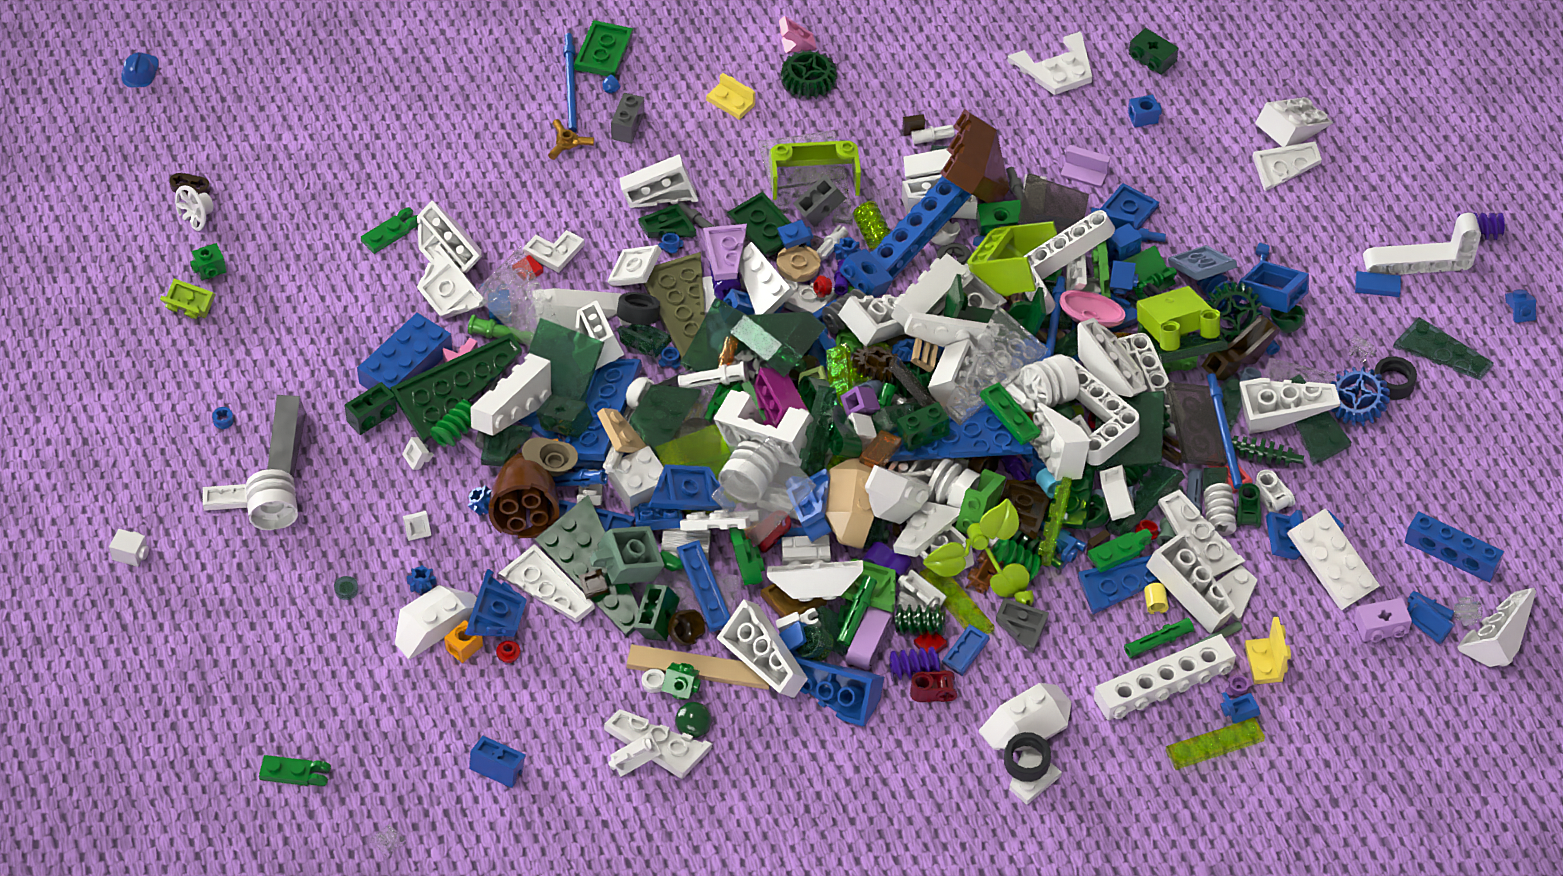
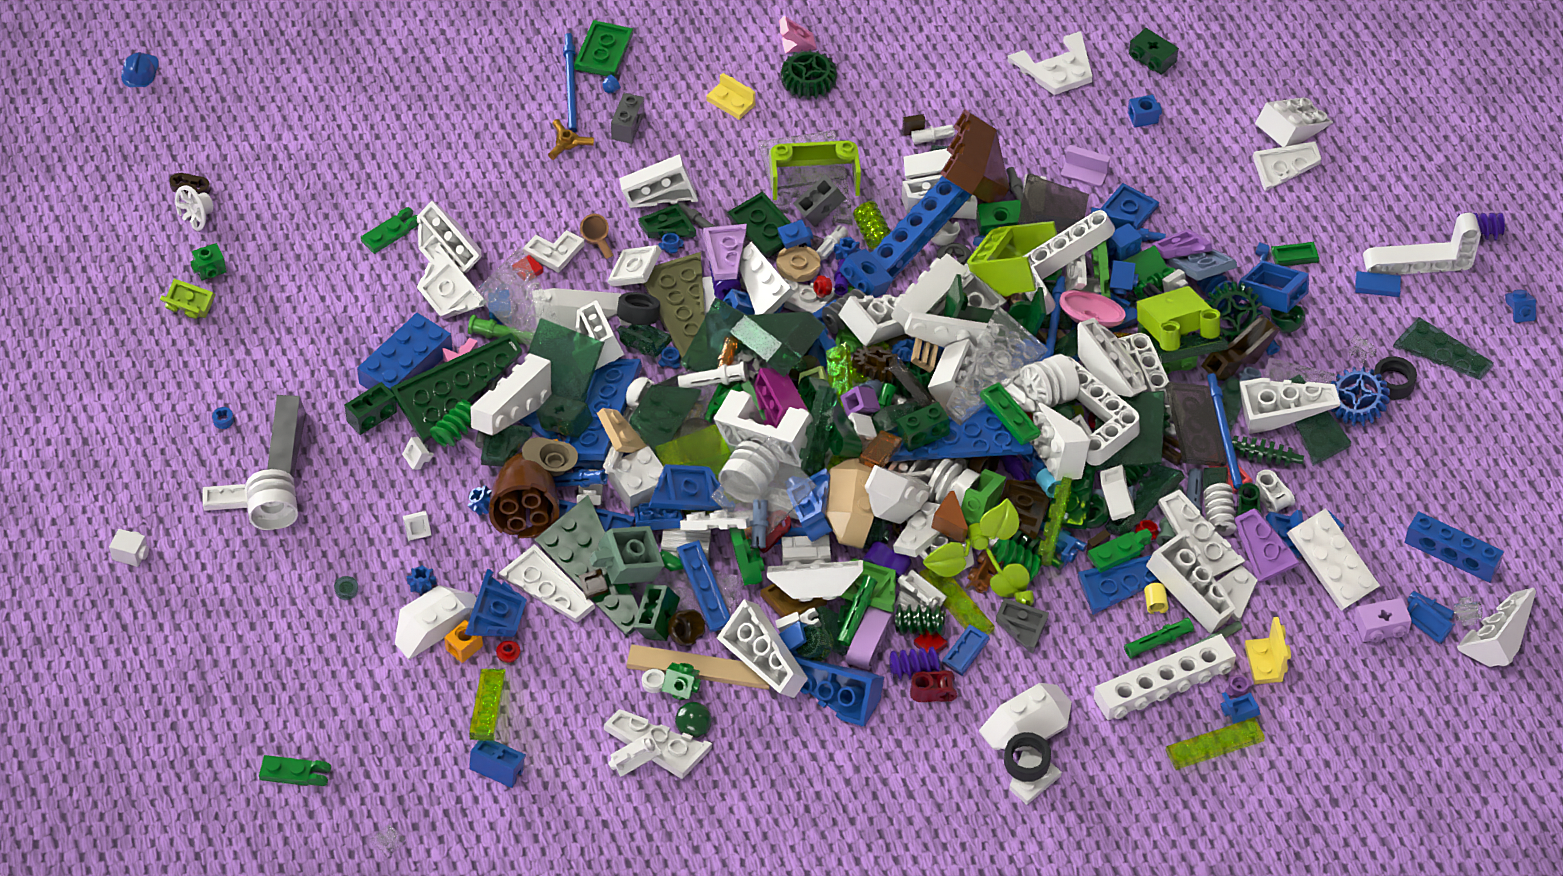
(487, 704): none -> clear neon green plate
(594, 231): none -> medium nougat piece
(759, 523): none -> sand blue pin
(950, 519): none -> dark orange slope
(1174, 281): none -> white tile
(1182, 244): none -> medium lavender wing
(1264, 546): none -> medium lavender wing
(1295, 254): none -> green tile

